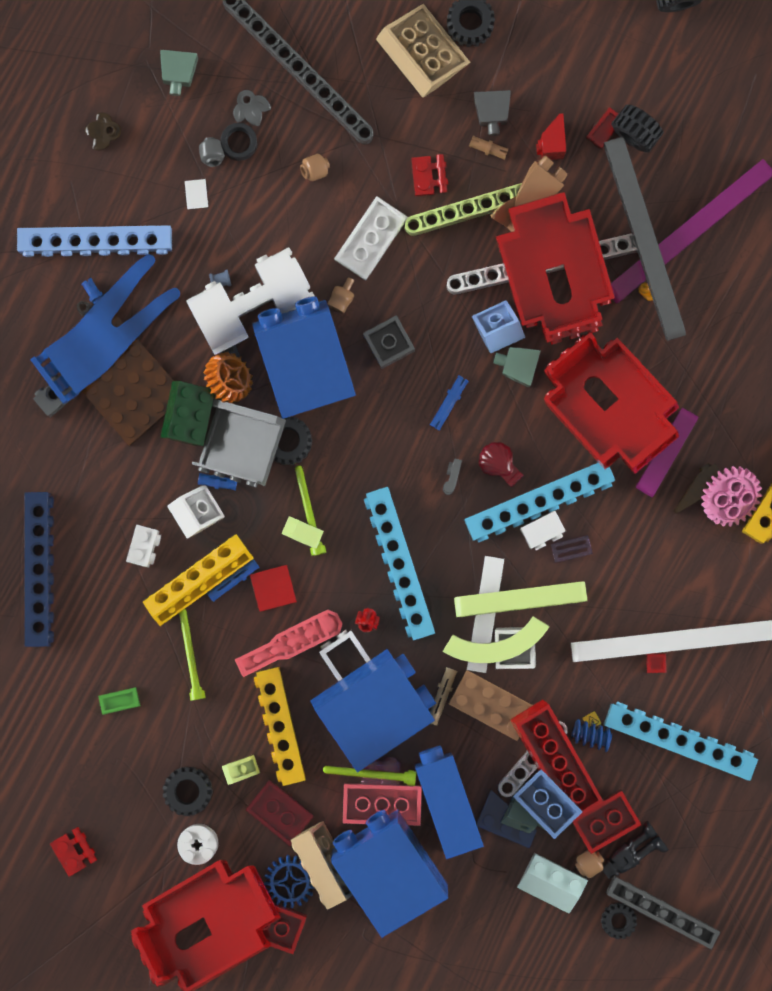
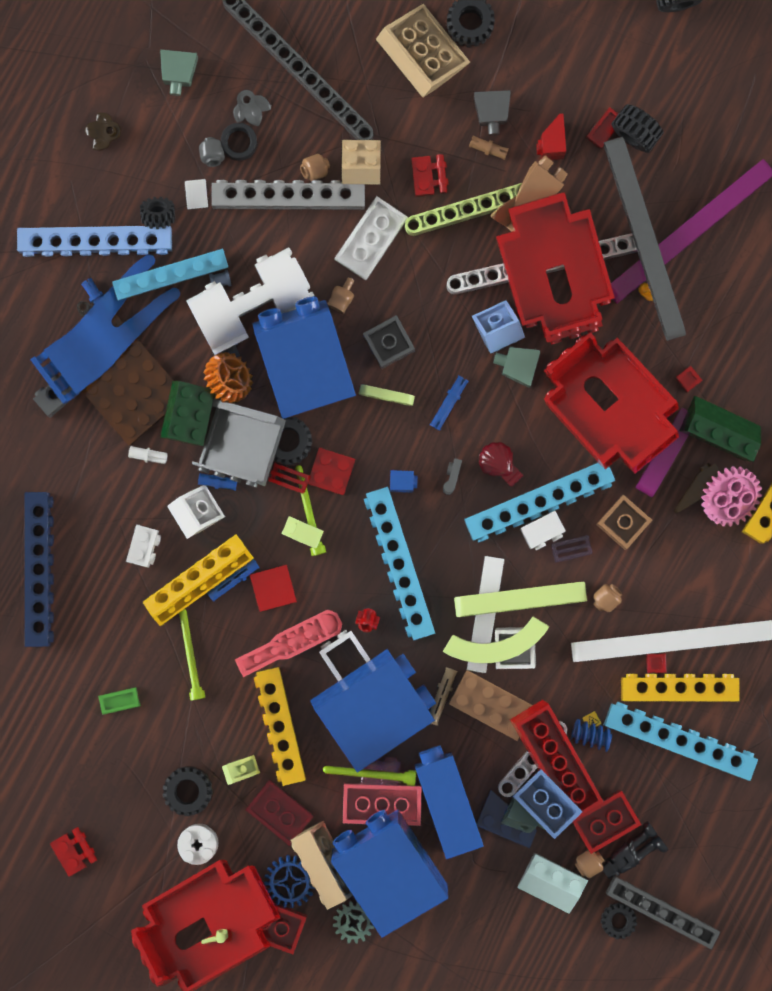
(147, 455): none -> white axle
(157, 212): none -> black tyre
(170, 274): none -> medium azure brick
(221, 936): none -> yellowish green hand
(259, 201): none -> light grey brick
(274, 473): none -> red tile
(331, 471): none -> red plate
(347, 910): none -> sand green gear
(361, 161): none -> tan brick
(387, 395): none -> yellowish green beam
(402, 481): none -> blue brick
(607, 598): none -> medium nougat head
(624, 522): none -> medium nougat brick
(688, 379): none -> red tile
(722, 429): none -> dark green slope
(729, 693): none -> yellow brick

